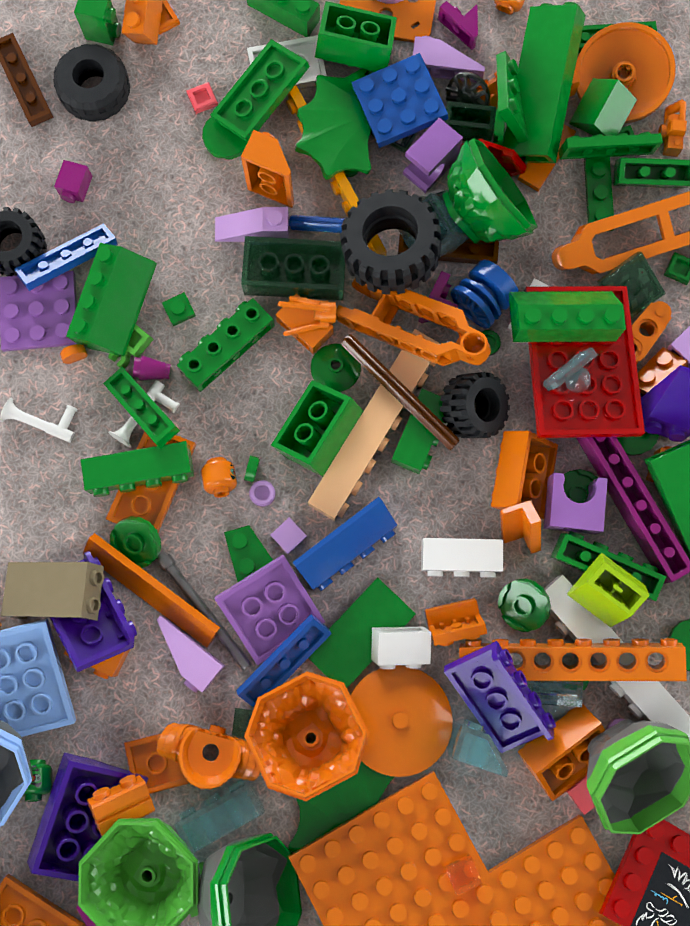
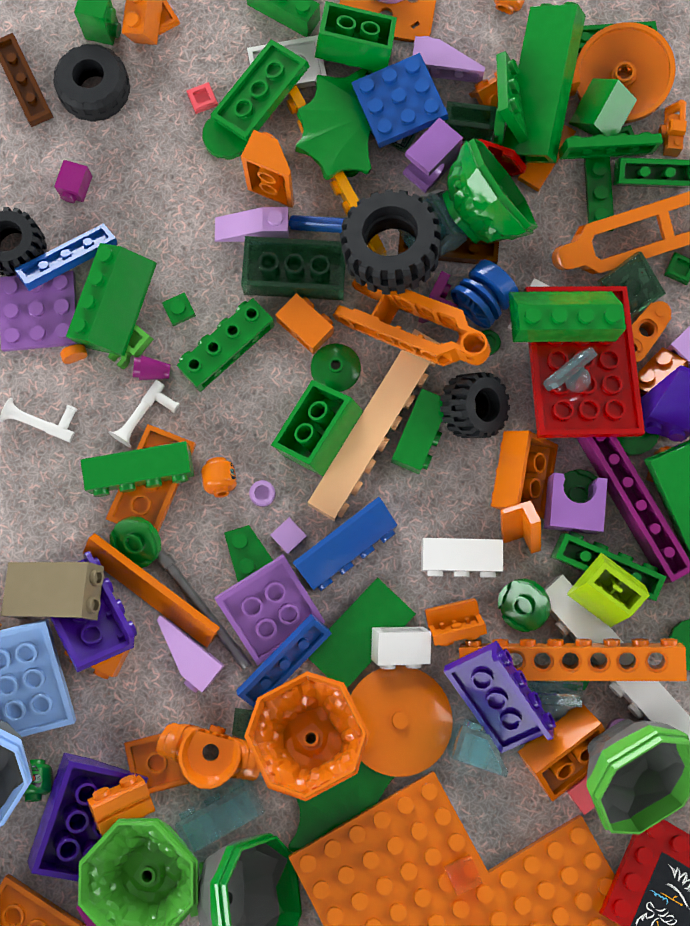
(141, 407): green plate -> none
(251, 469): green tile -> none
(323, 311): orange plant -> none
(400, 392): reddish brown axle -> none
(461, 26): magenta slope -> none
(467, 93): pearl dark grey wheel -> none

